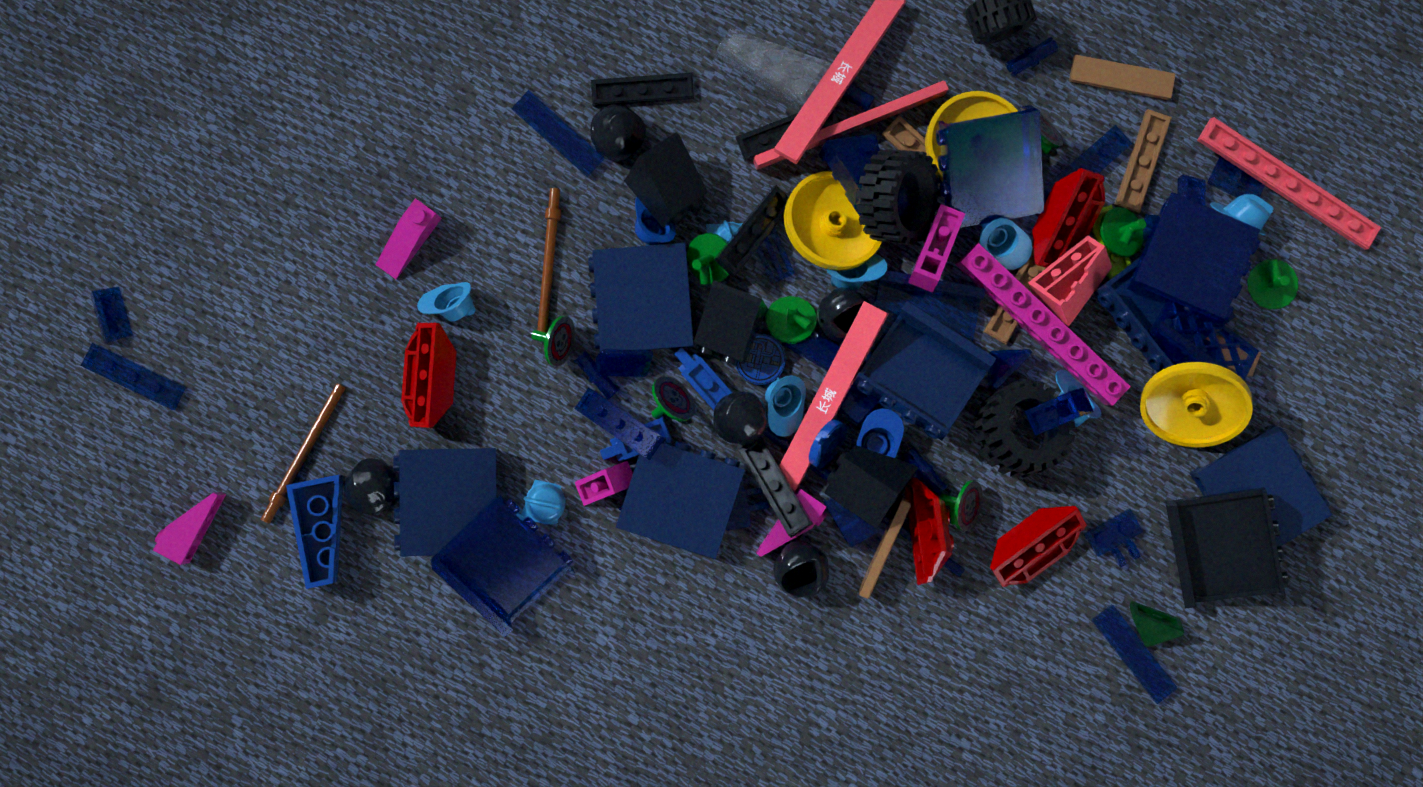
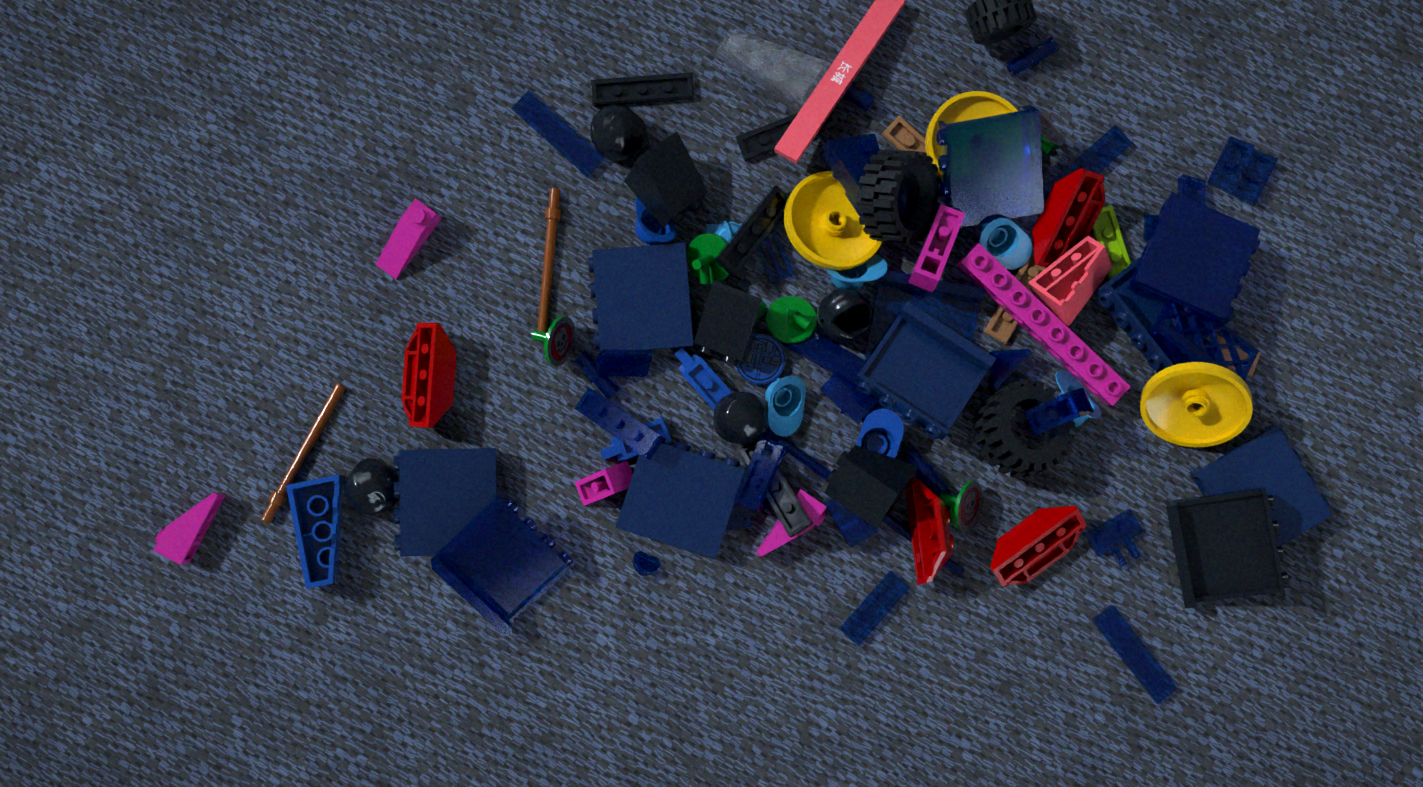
(111, 314): clear blue slope -> none
(133, 376): clear blue tile -> none
(449, 301): dark azure piece -> none
(544, 502): dark azure piece -> none
(645, 564): none -> clear blue piece
(672, 400): shield -> none
(760, 473): none -> clear blue plate
(801, 569): black piece -> none
(825, 443): blue tile -> none
(833, 390): coral tile -> none
(862, 120): coral tile -> none
(874, 608): none -> clear blue tile
(884, 547): medium nougat tile -> none
(1122, 77): medium nougat tile -> none
(1122, 231): green shield -> none
(1142, 161): medium nougat tile -> none
(1155, 625): dark green slope -> none
(1248, 209): dark azure piece -> none
(1272, 284): green shield -> none
(1288, 183): coral tile -> none

